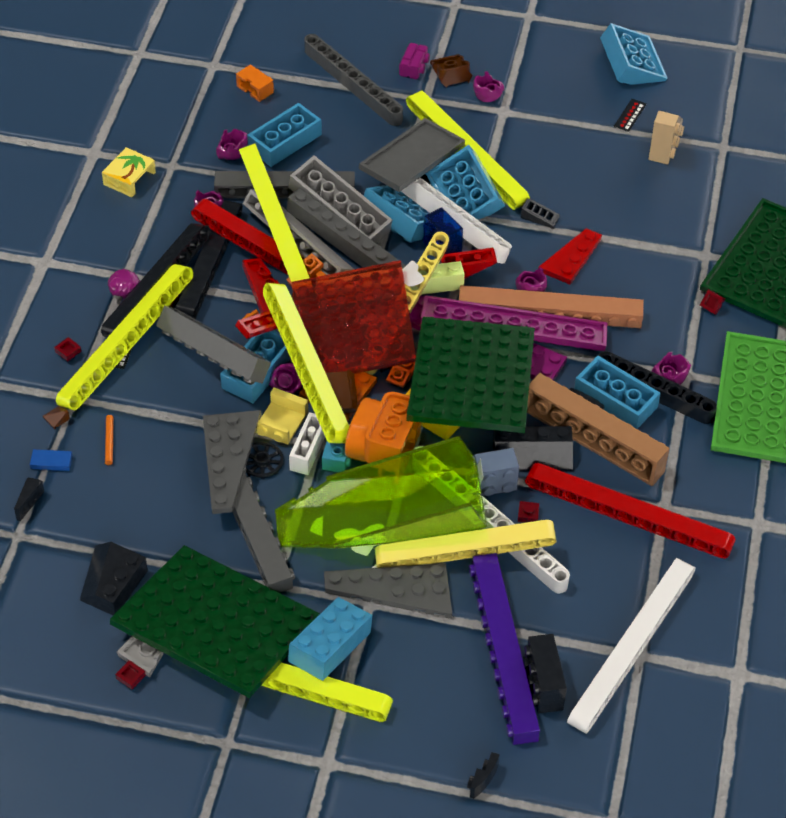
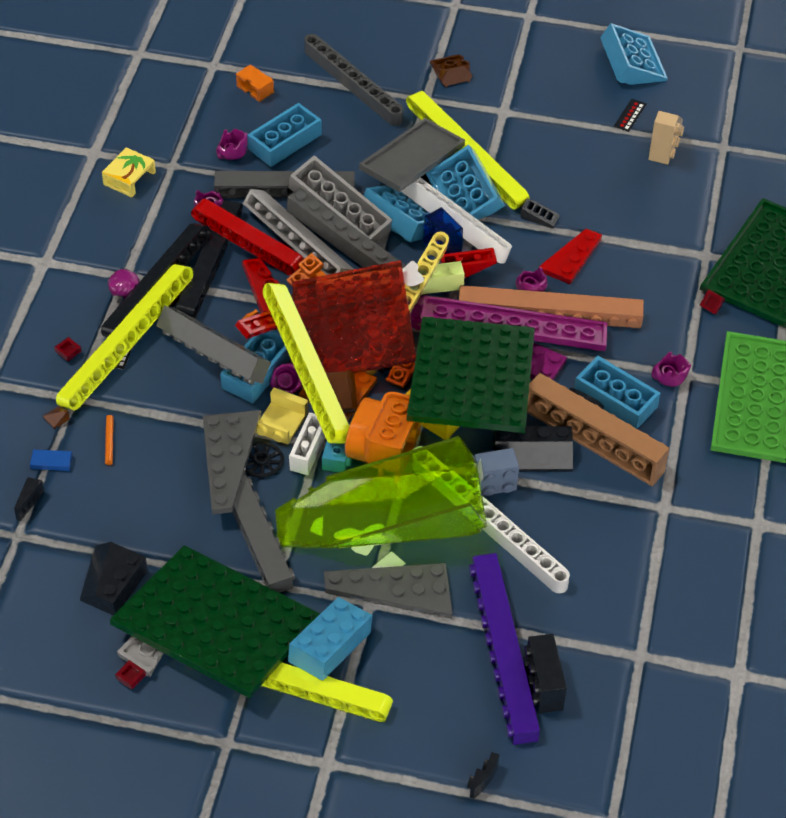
(273, 213): neon yellow beam -> none
(414, 61): magenta brick -> none
(466, 544): light yellow beam -> none
(487, 88): magenta hair -> none
(528, 512): dark red plate -> none
(630, 510): red beam -> none
(630, 646): white beam -> none
(672, 394): black beam -> none

